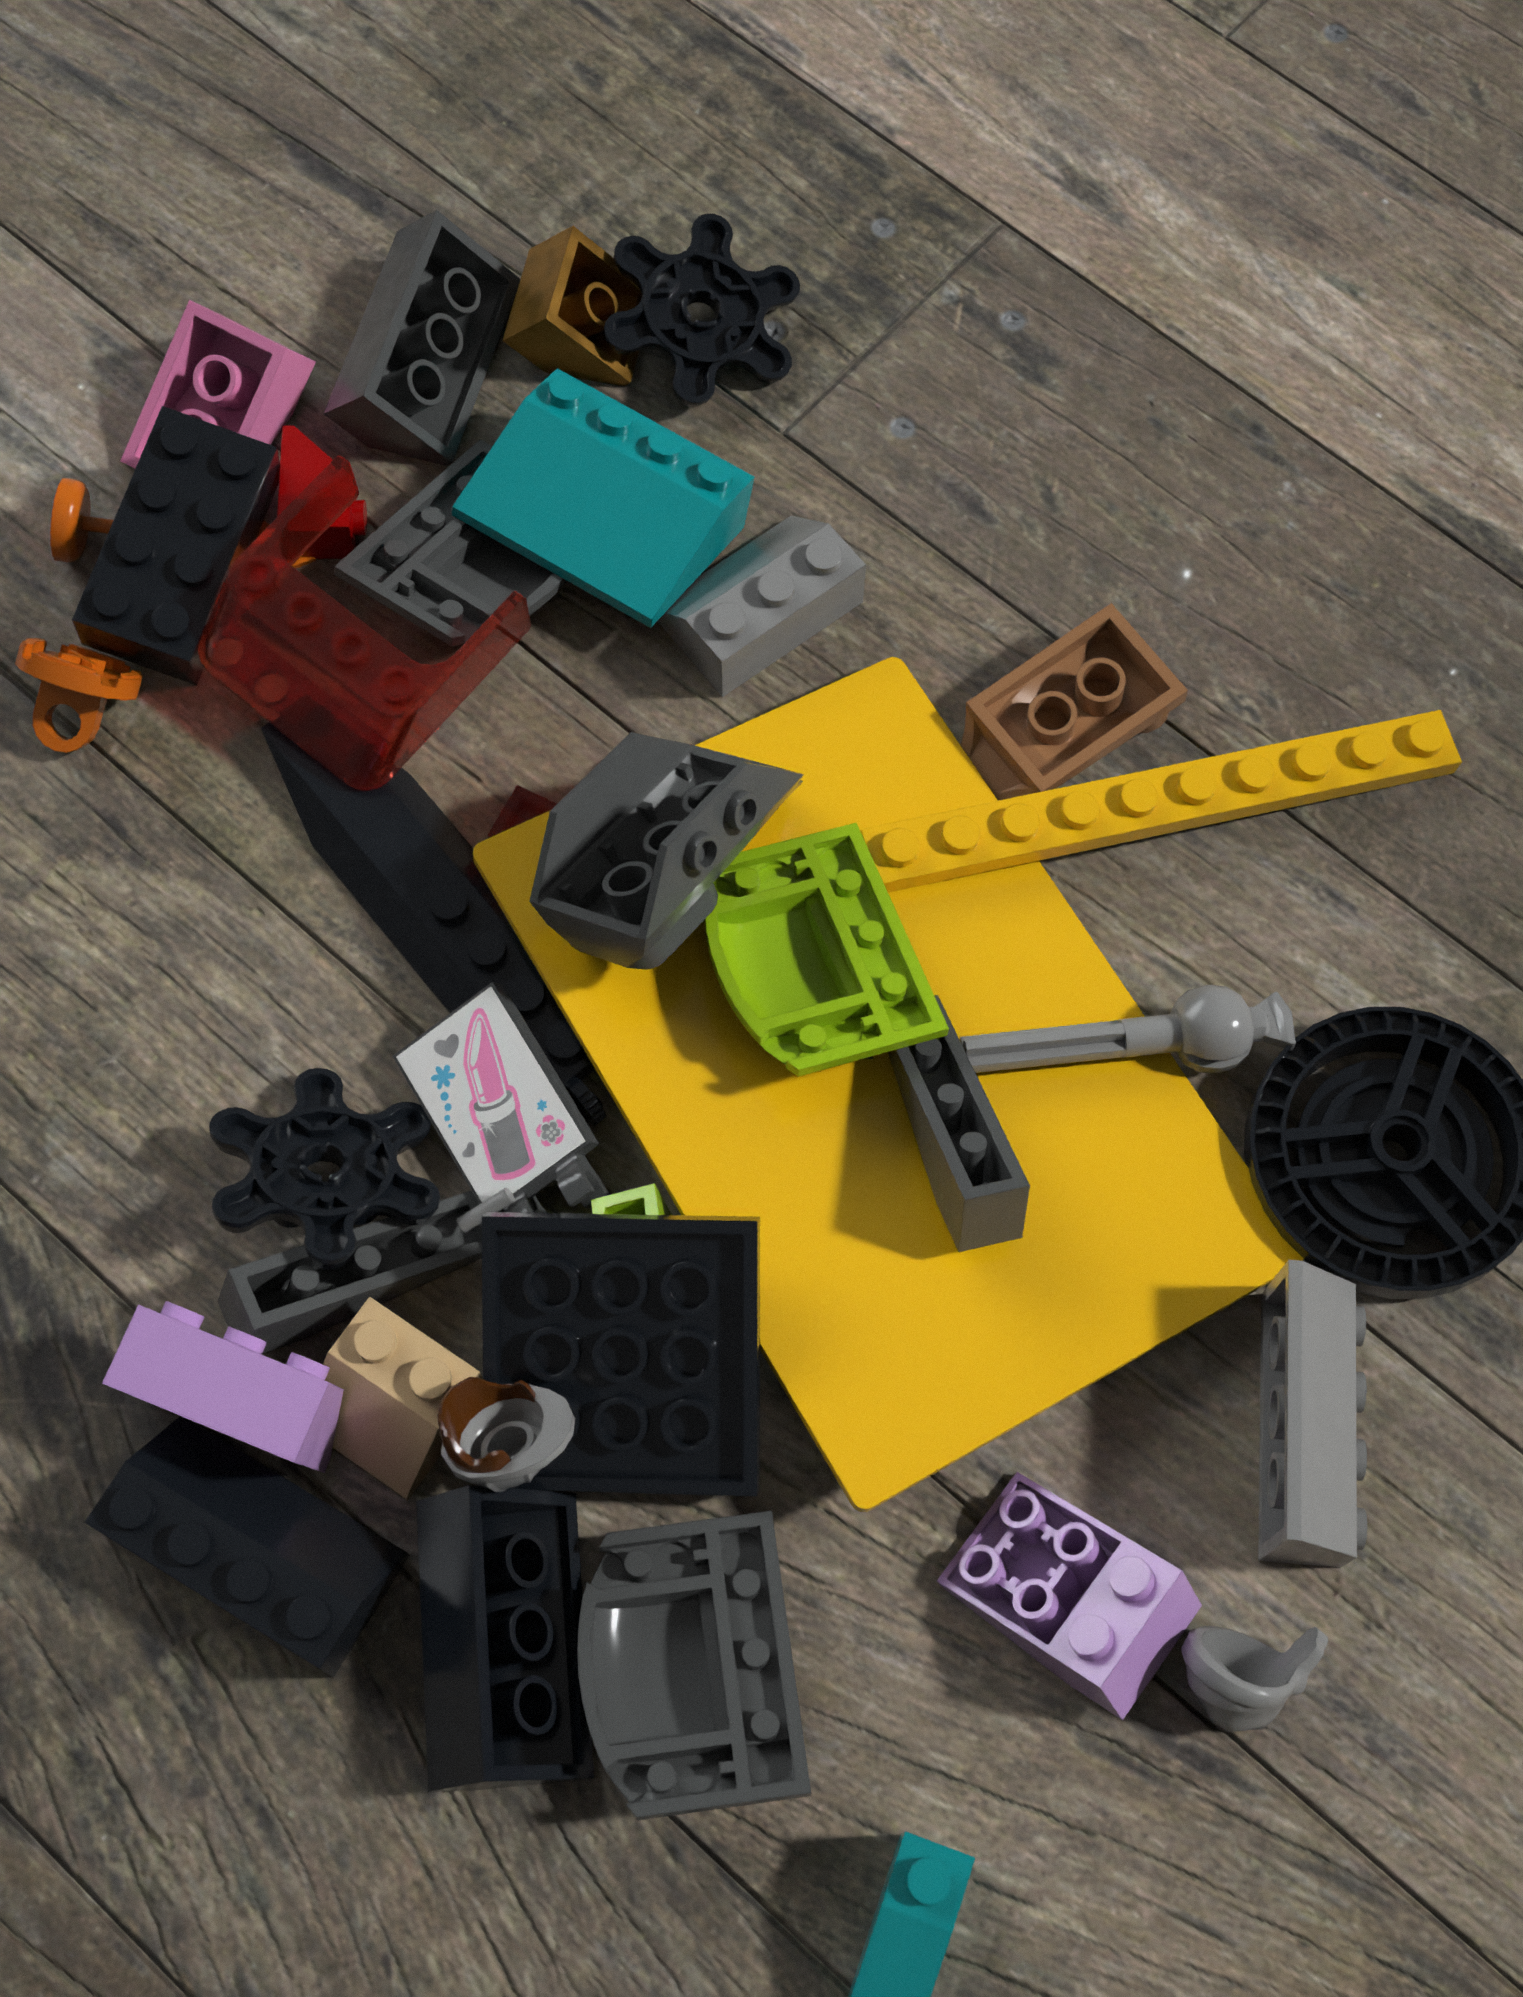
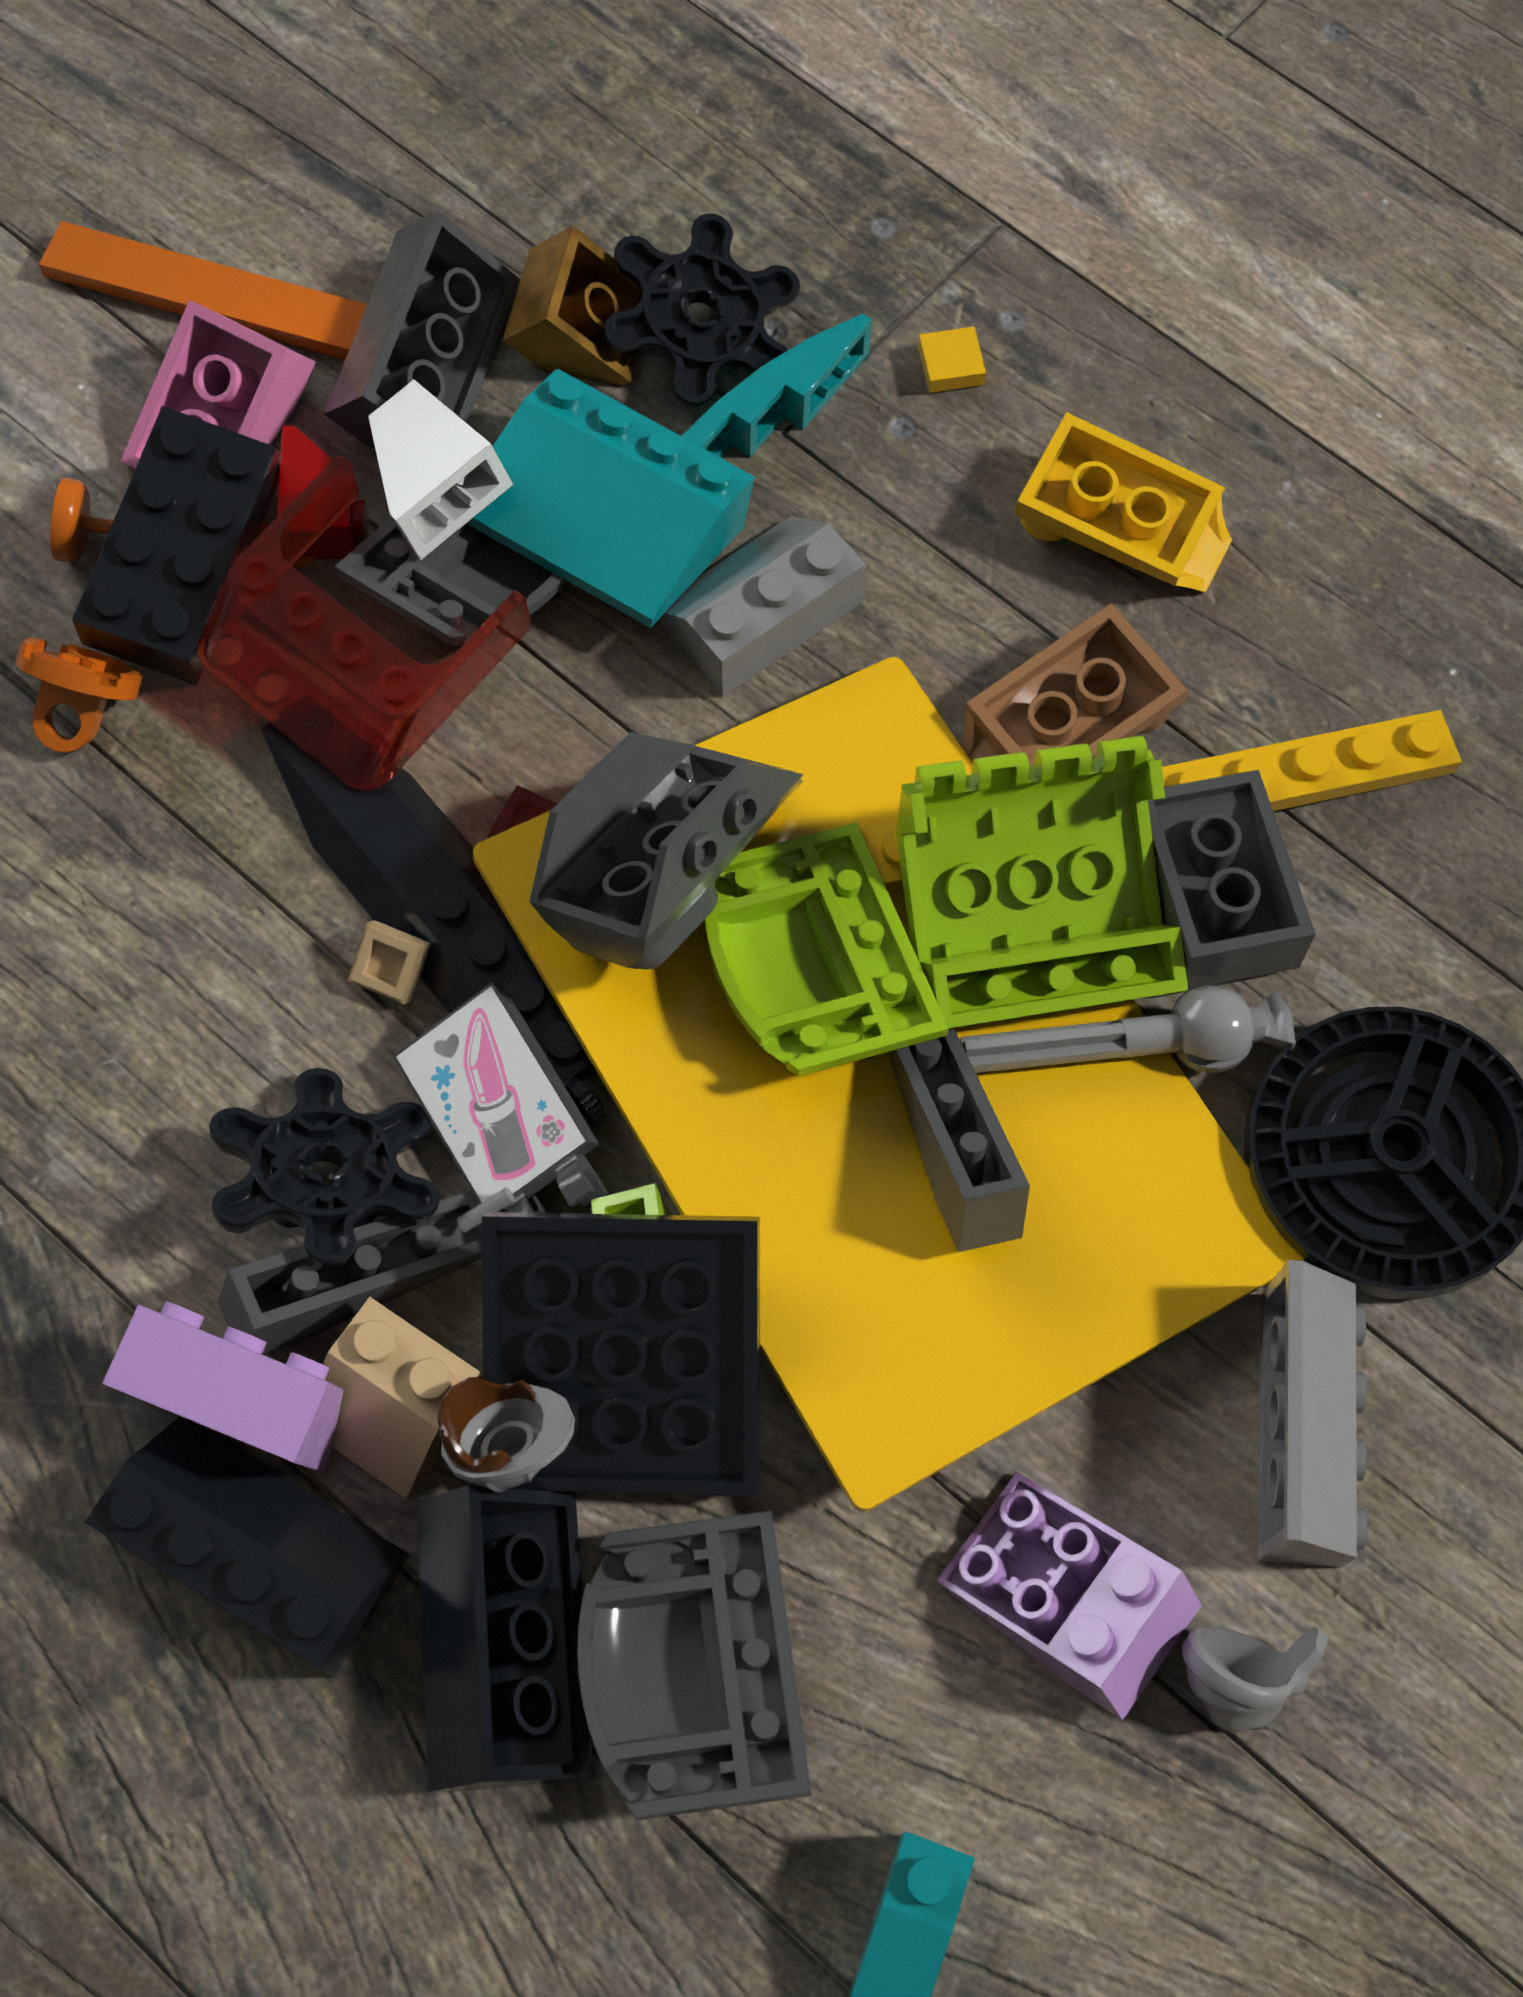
(172, 279): none -> orange tile
(389, 962): none -> tan tile
(432, 467): none -> white slope
(785, 388): none -> teal slope
(951, 359): none -> yellow tile
(1037, 882): none -> lime slope
(1126, 505): none -> yellow slope
(1228, 880): none -> dark grey slope

